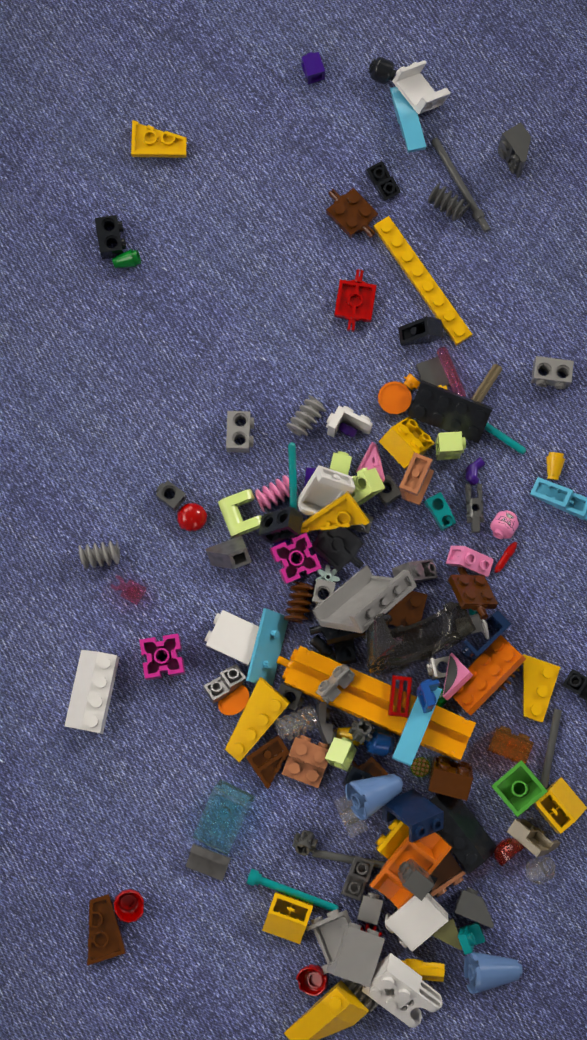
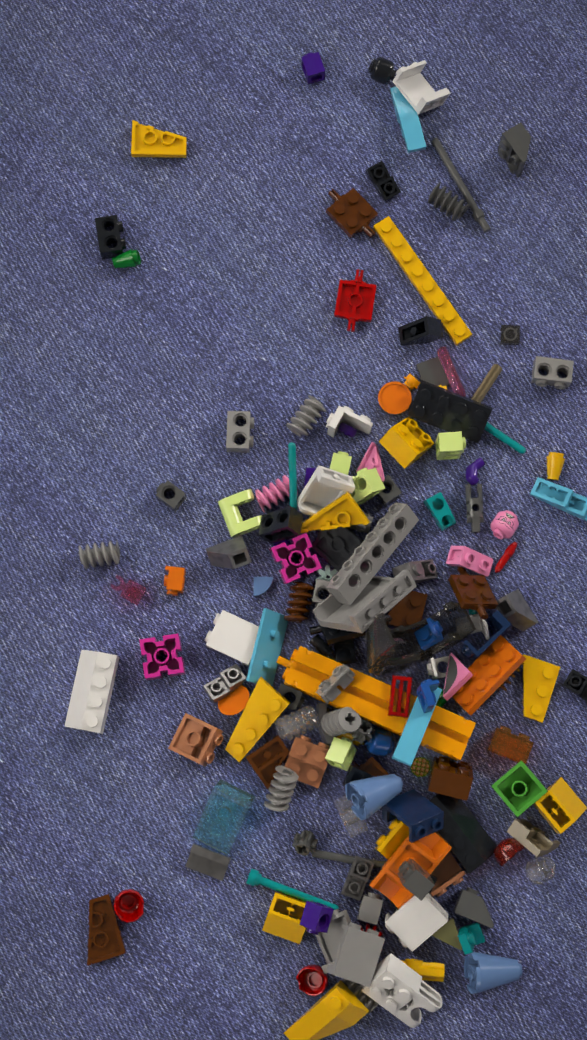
(174, 580): none -> orange brick
(191, 517): red hair -> none
(196, 740): none -> nougat plate
(261, 585): none -> medium blue tile
(282, 790): none -> light grey piece
(316, 917): none -> dark purple brick
(341, 721): none -> light grey piece
(372, 553): none -> light grey brick
(416, 479): nougat panel -> none
(429, 634): none -> blue bracket
(509, 335): none -> clear smoke tile
(516, 610): none -> flat silver slope
(550, 747): dark grey bar -> none

